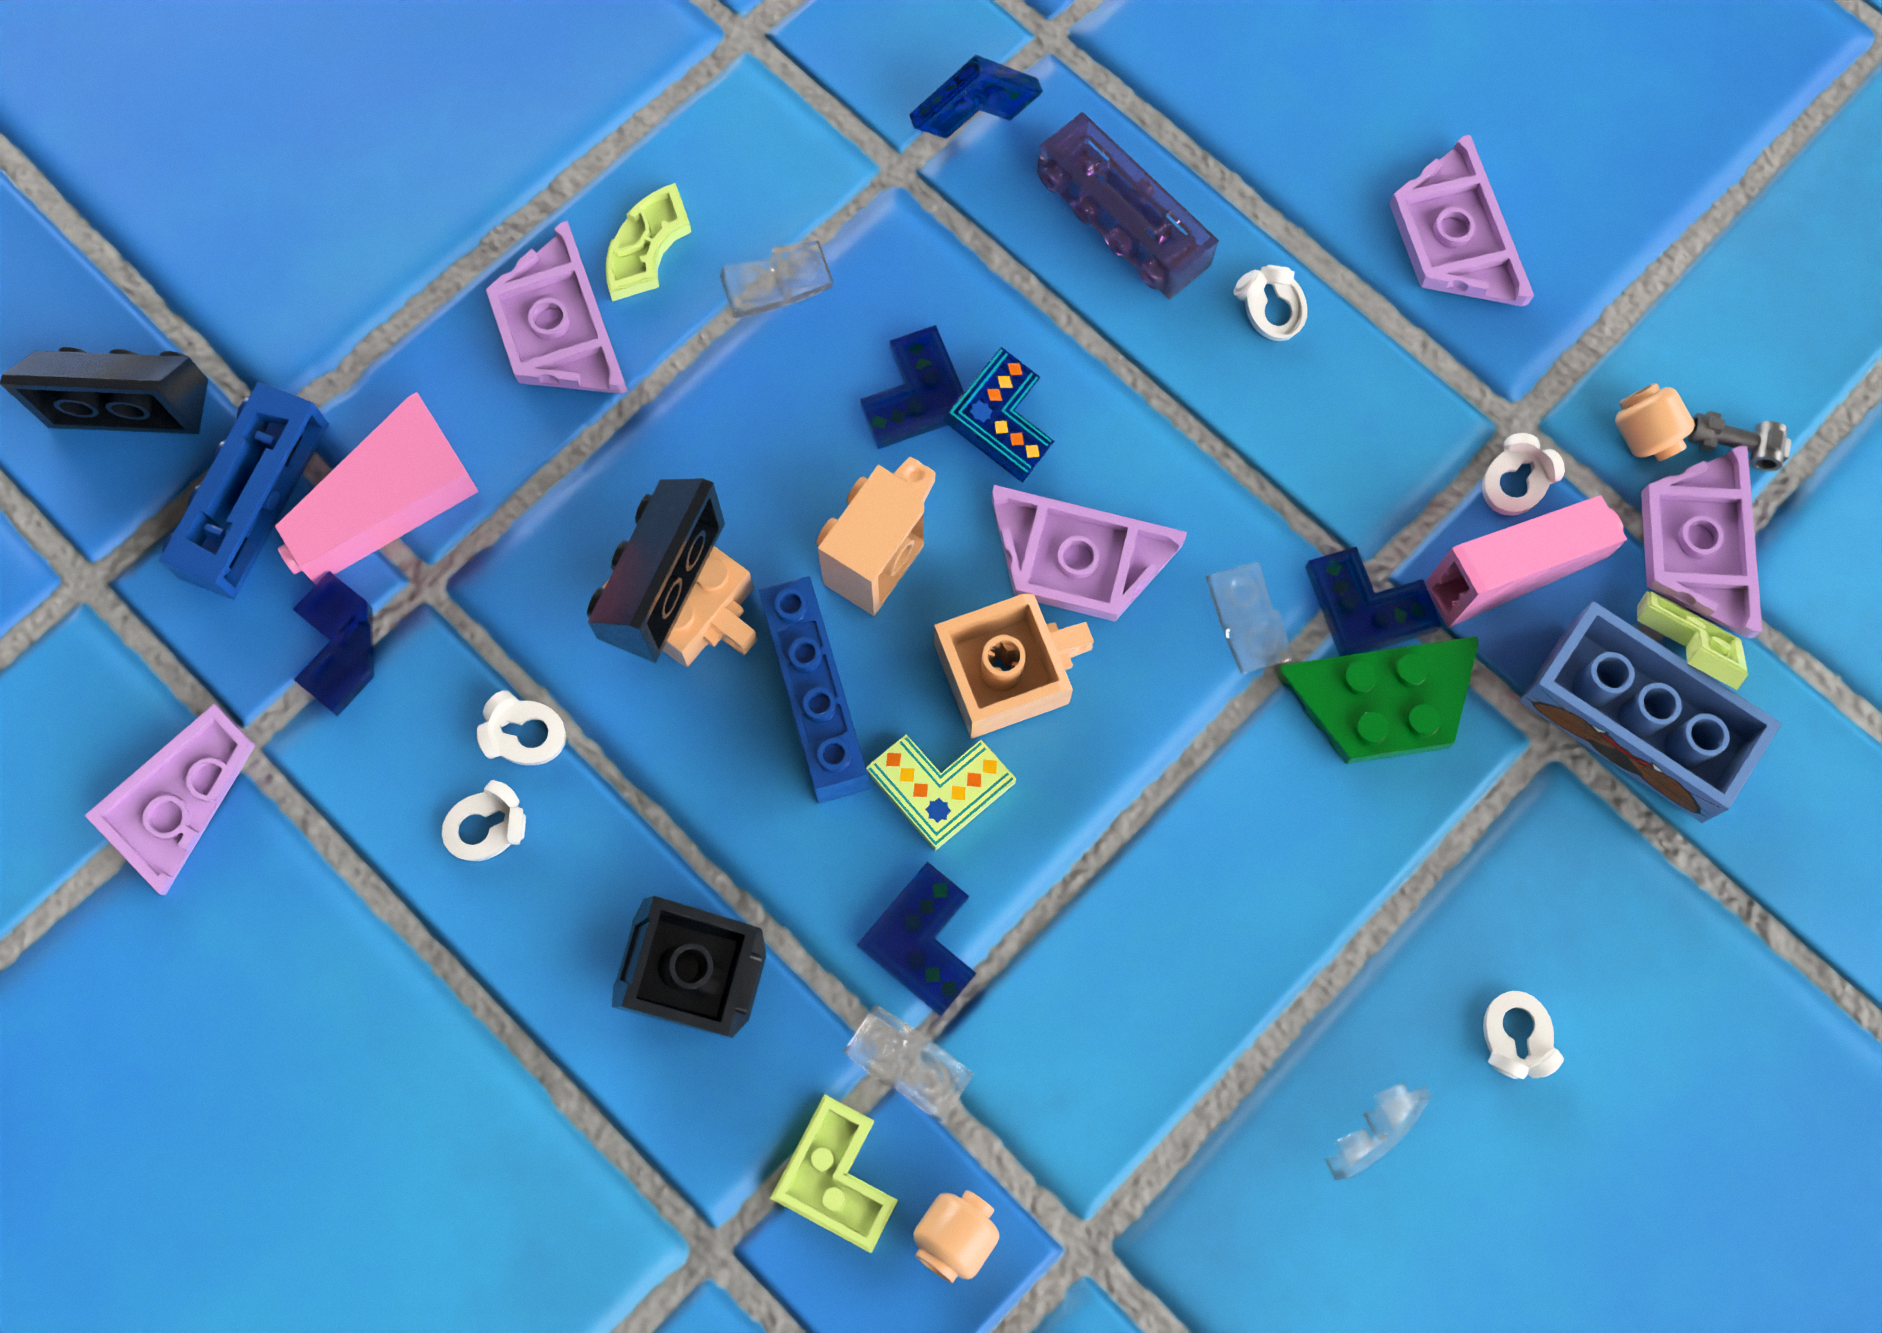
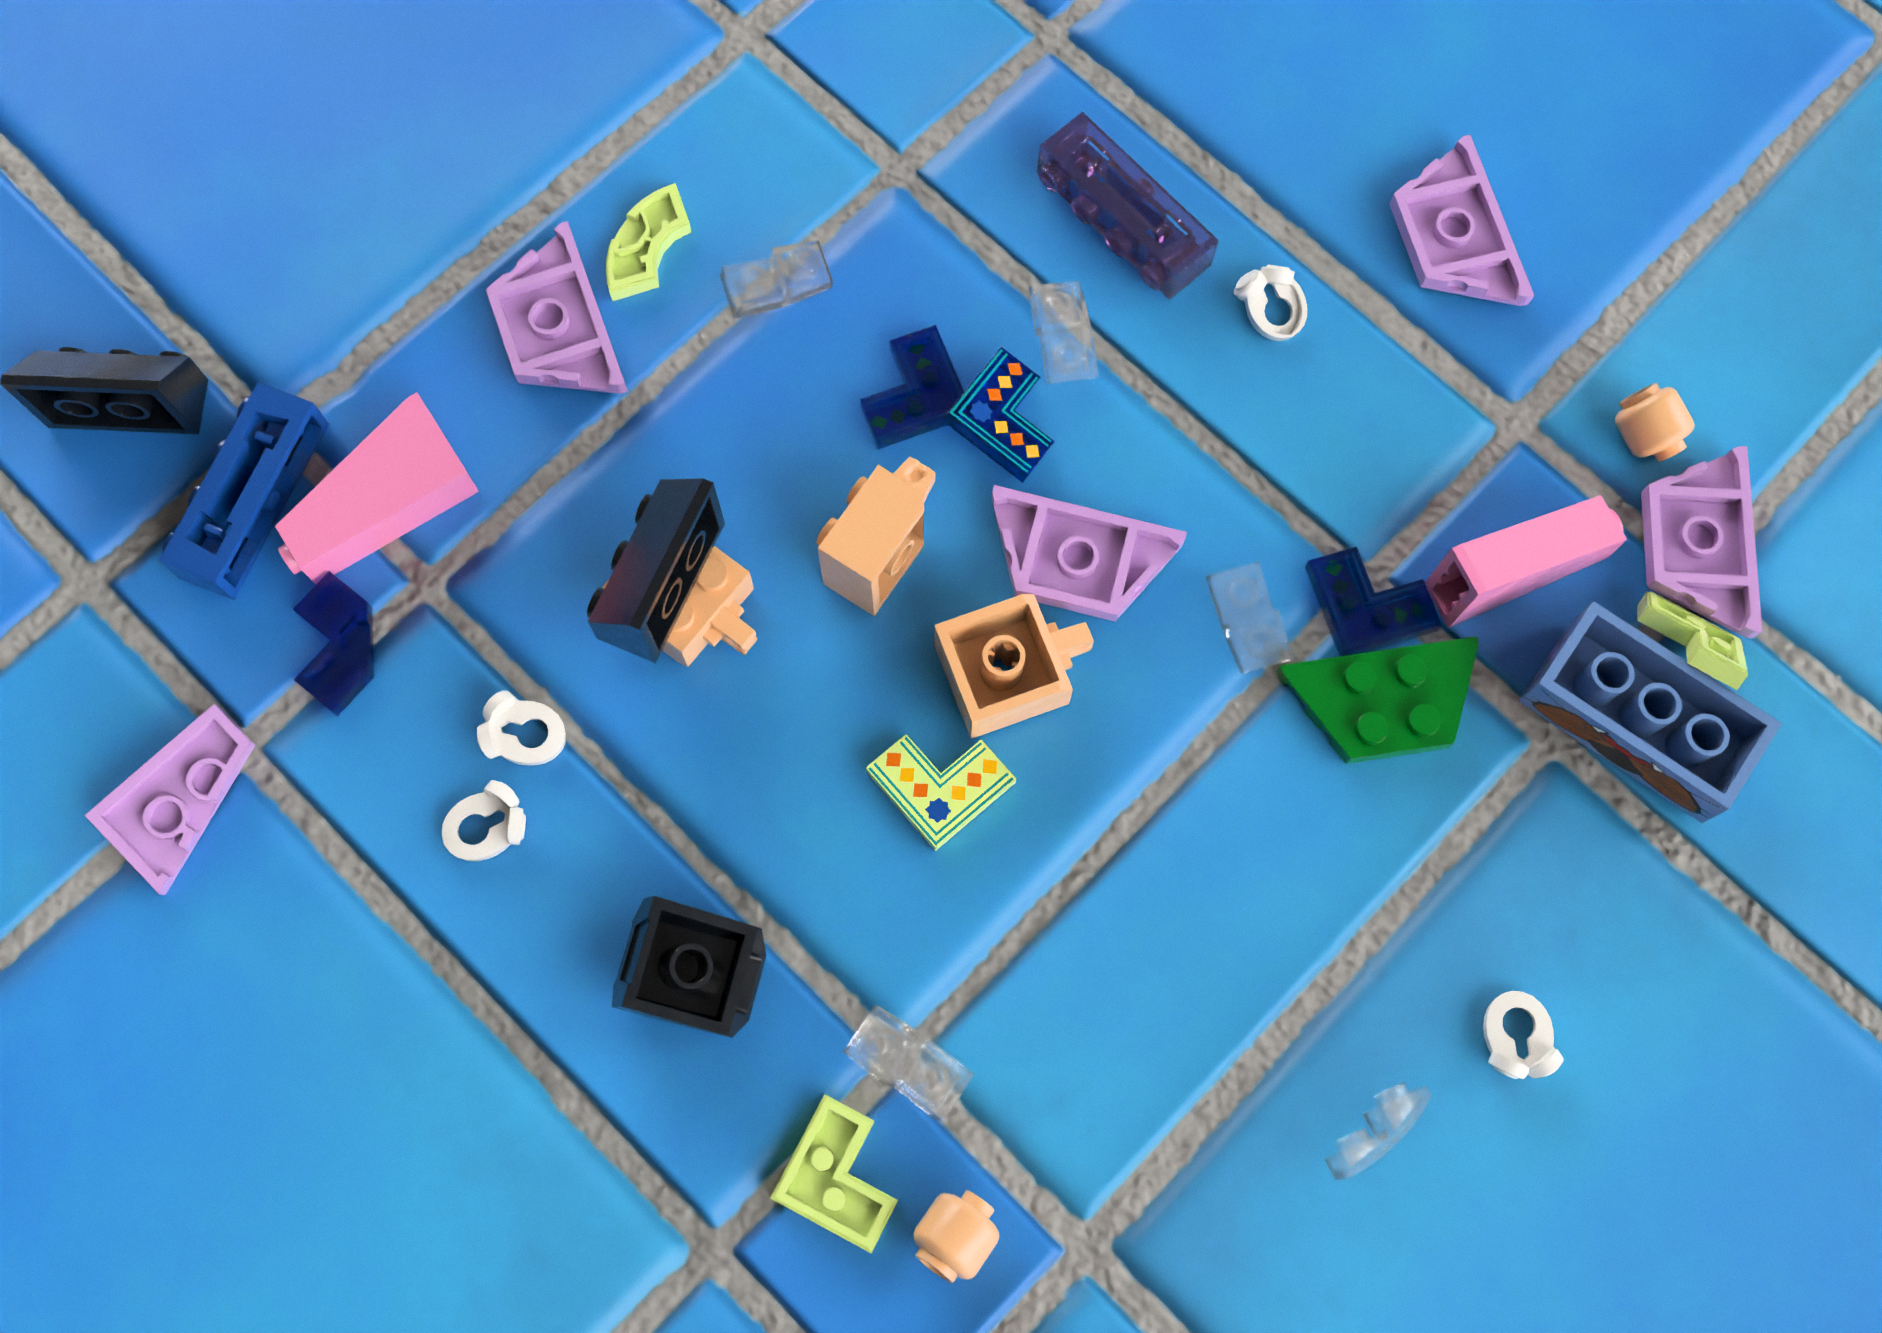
(814, 690): blue brick -> none
(906, 941): clear blue tile -> none
(975, 87): clear blue tile -> none
(1064, 332): none -> clear slope
(1520, 449): white piece -> none
(1767, 443): flat silver bar -> none

